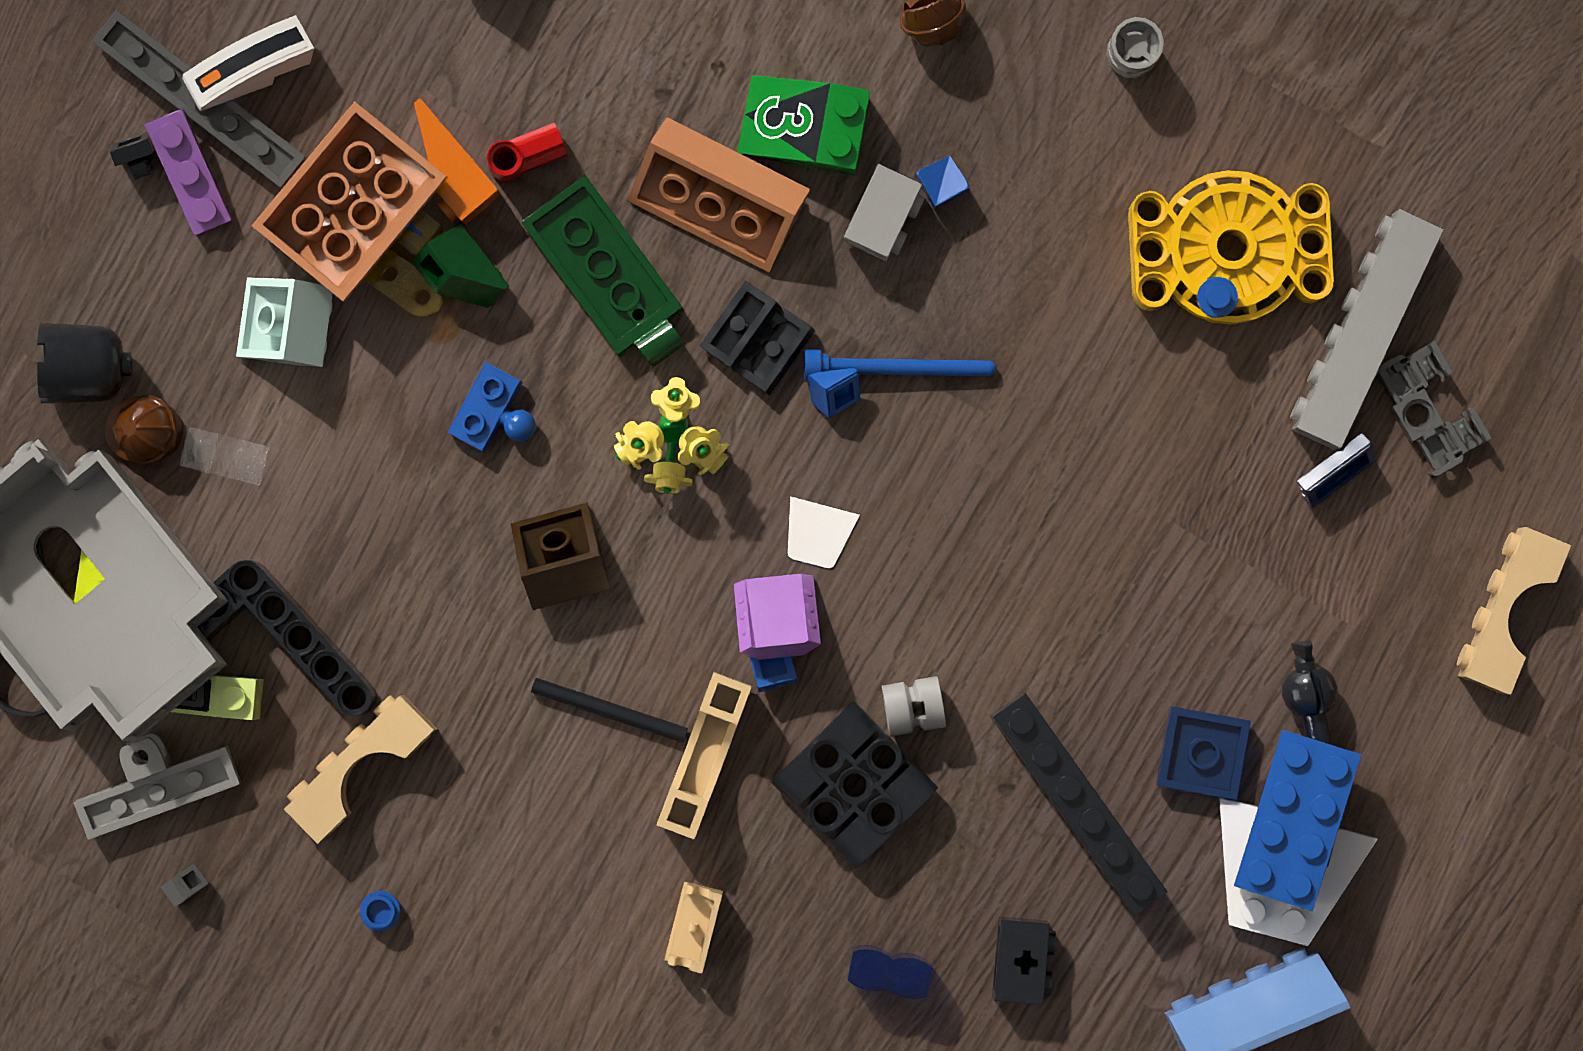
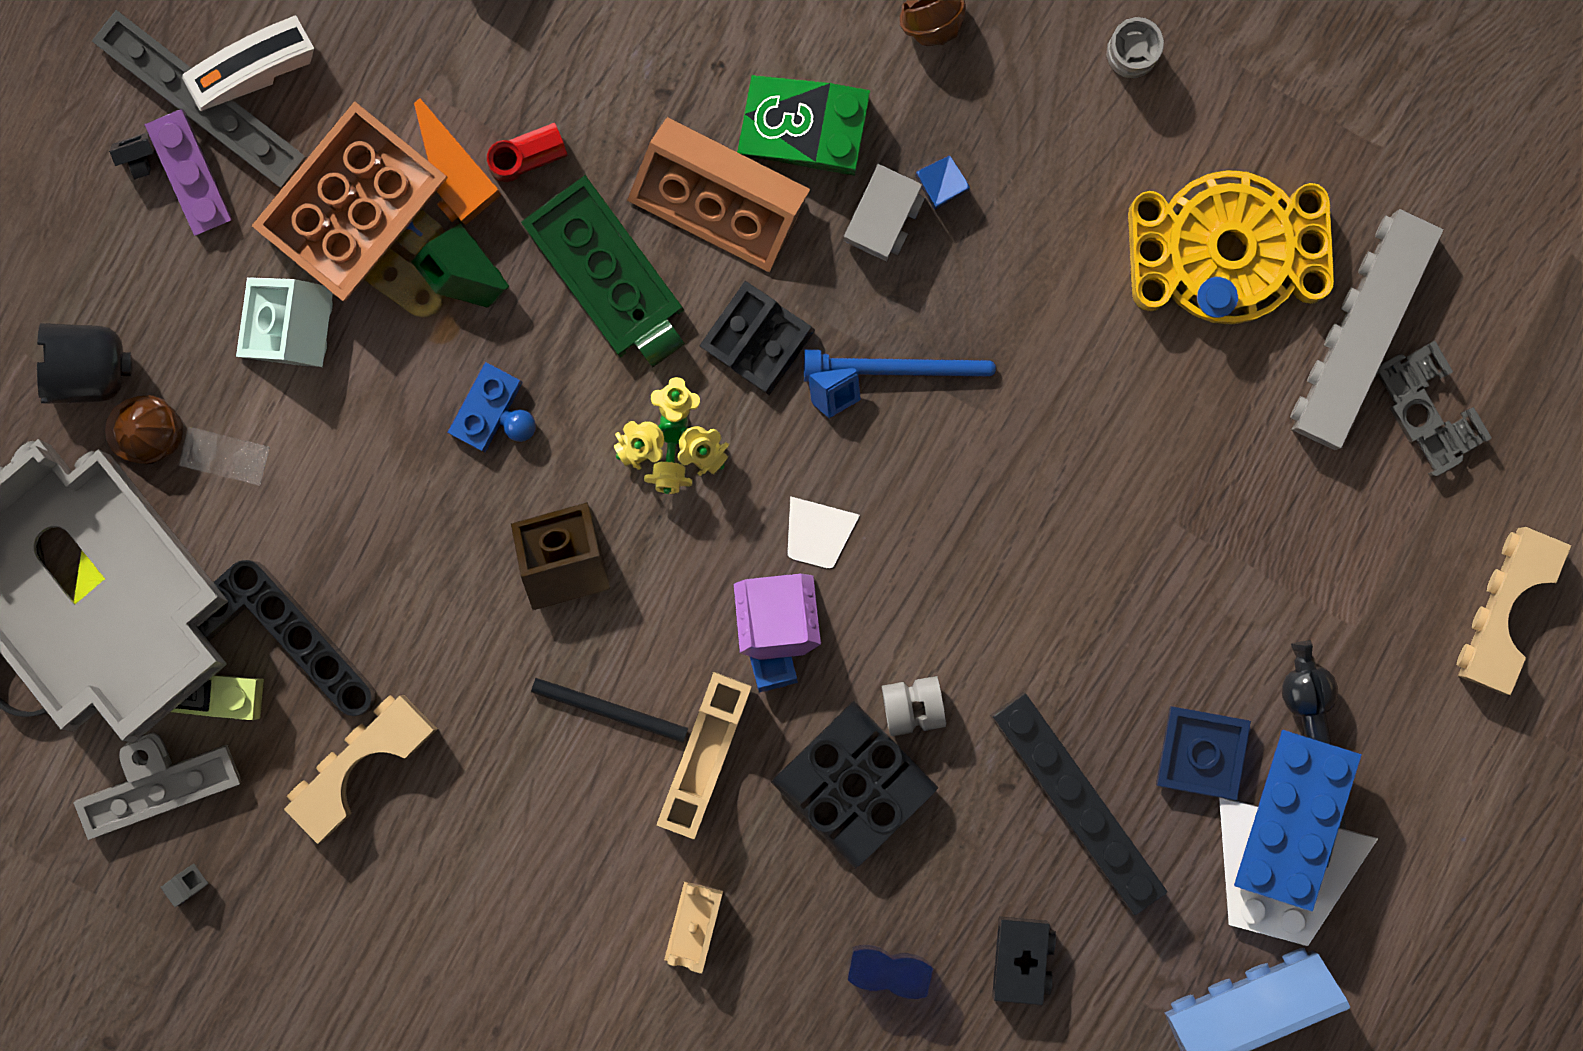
(380, 910): blue plate -> none
(1337, 470): dark blue tile -> none

